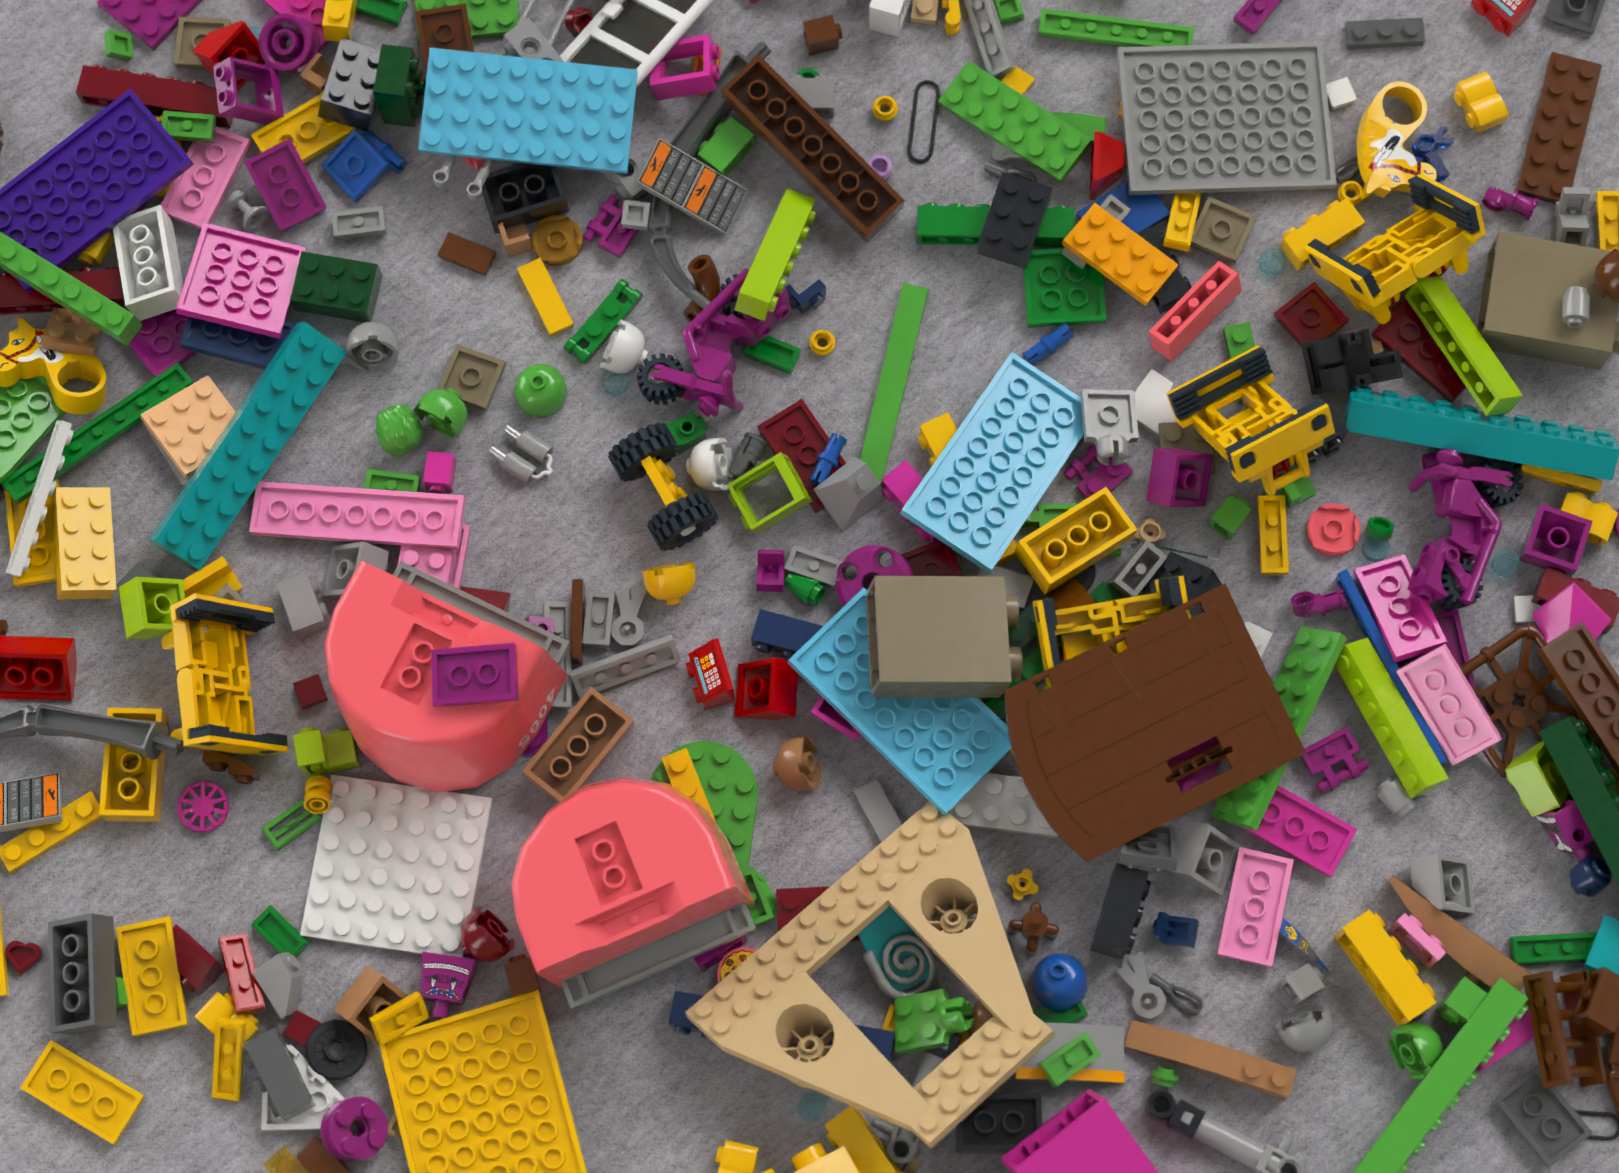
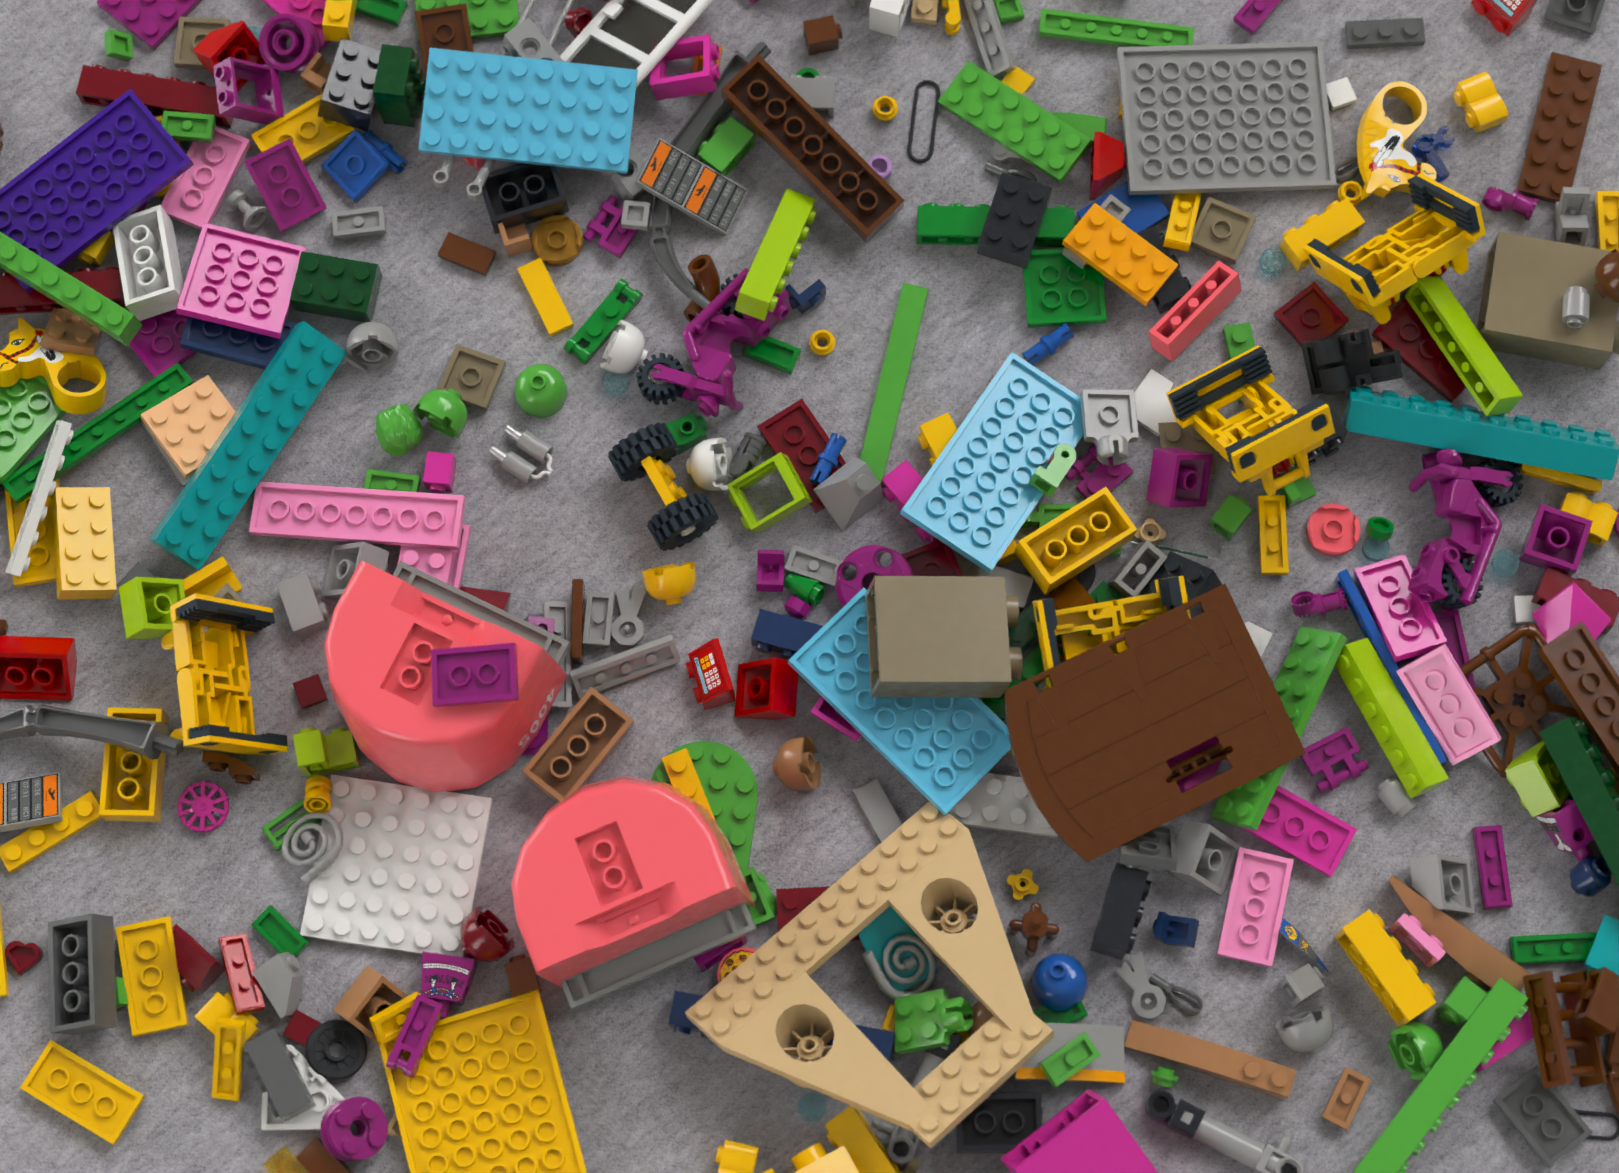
(329, 858): none -> light grey piece
(415, 1035): none -> magenta plate
(797, 608): none -> magenta tile
(1058, 465): none -> leg
(1345, 1098): none -> medium nougat plate
(1492, 867): none -> magenta tile

